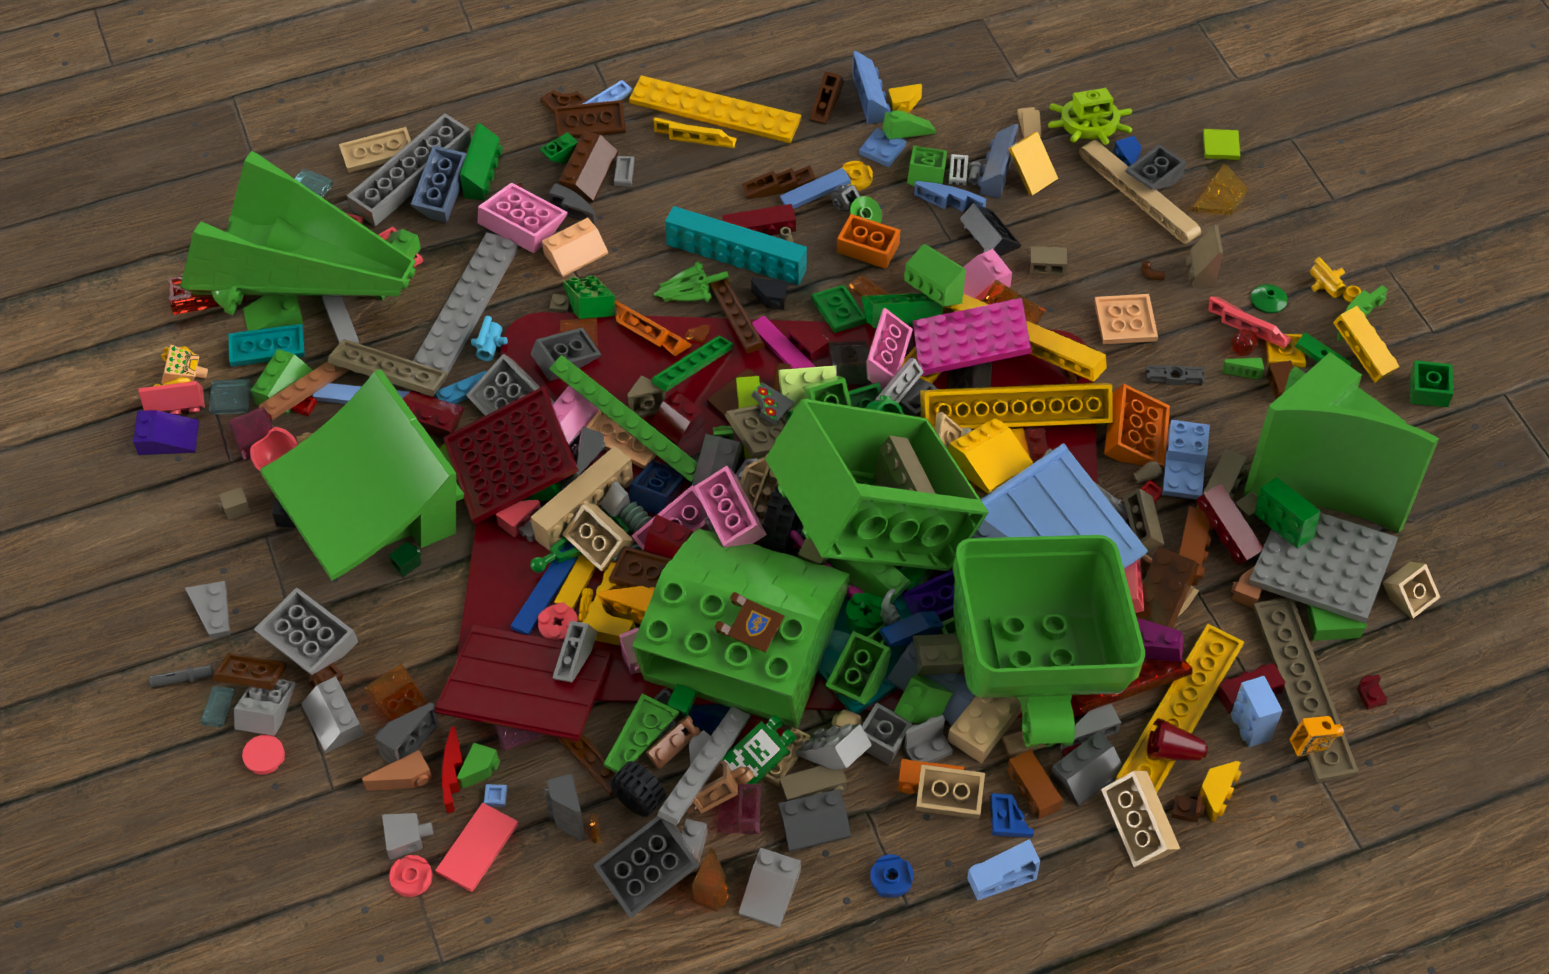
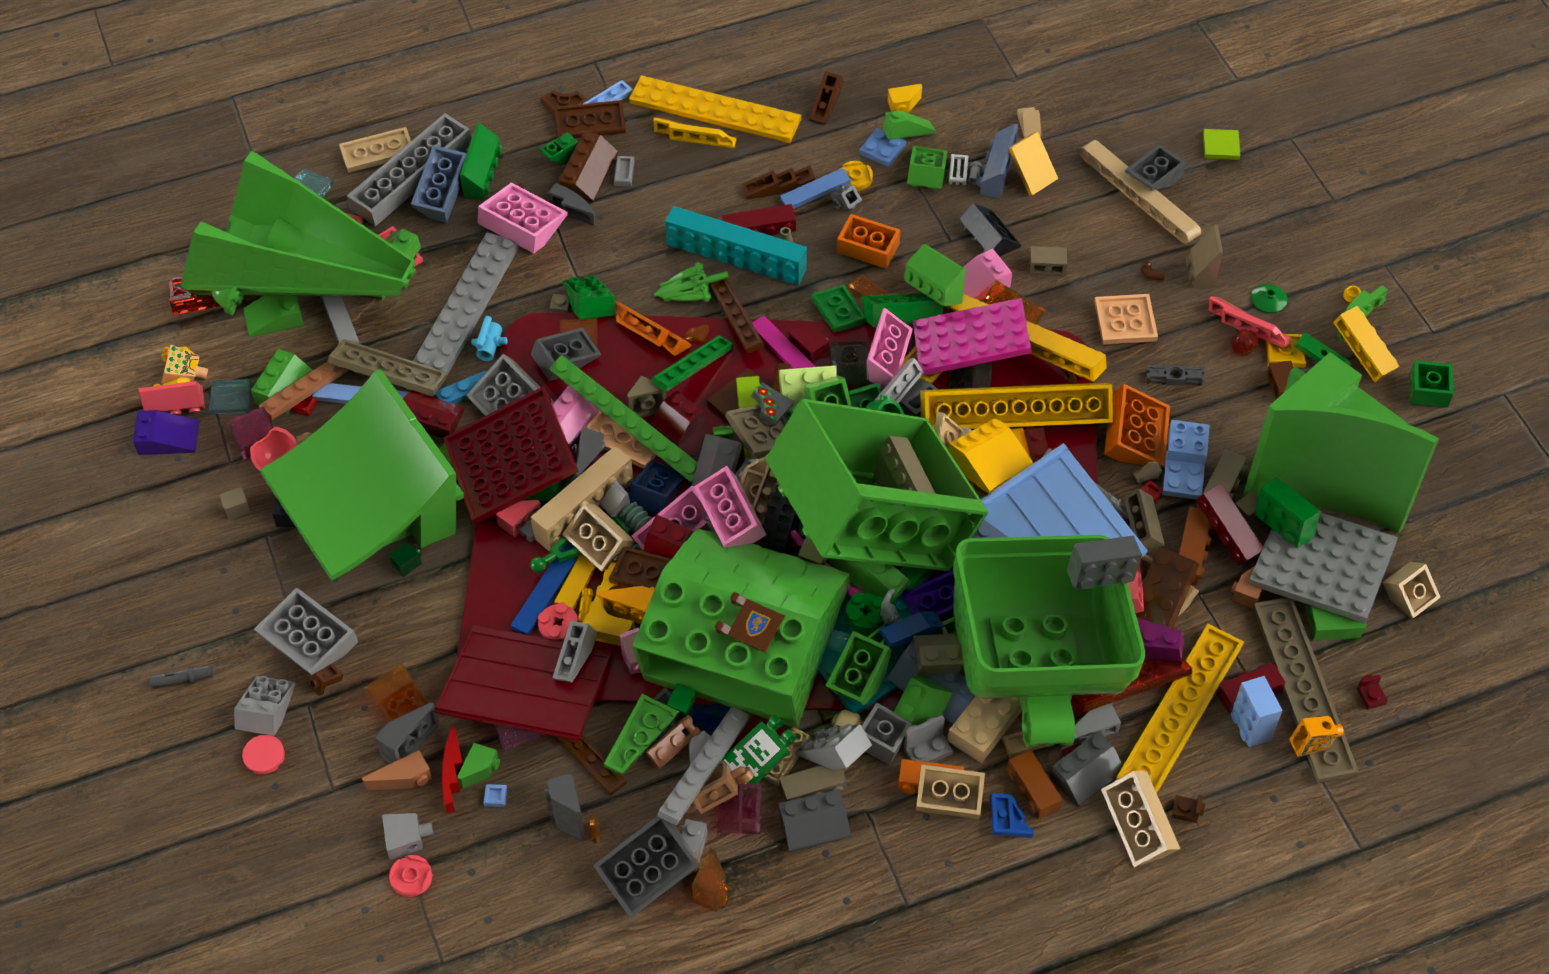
(212, 607): light grey wing -> none
(217, 706): clear light blue tile -> none
(249, 671): reddish brown tile -> none
(262, 344): teal plate -> none
(331, 715): light grey slope -> none
(477, 847): coral tile -> none
(574, 247): light nougat slope -> none
(637, 789): black tyre -> none
(770, 292): black slope -> none
(770, 887): light grey slope -> none
(868, 207): bright green dish -> none
(869, 88): medium blue slope -> none
(899, 867): blue plate -> none
(945, 195): medium blue slope -> none
(1004, 871): light blue wedge -> none
(1091, 109): lime piece -> none
(1104, 562): none -> dark grey brick
(1127, 150): blue slope -> none
(1174, 743): dark red cone -> none
(1218, 788): yellow slope -> none
(1222, 193): clear yellow wing -> none
(1244, 367): bright green slope -> none
(1327, 278): yellow pin -> none

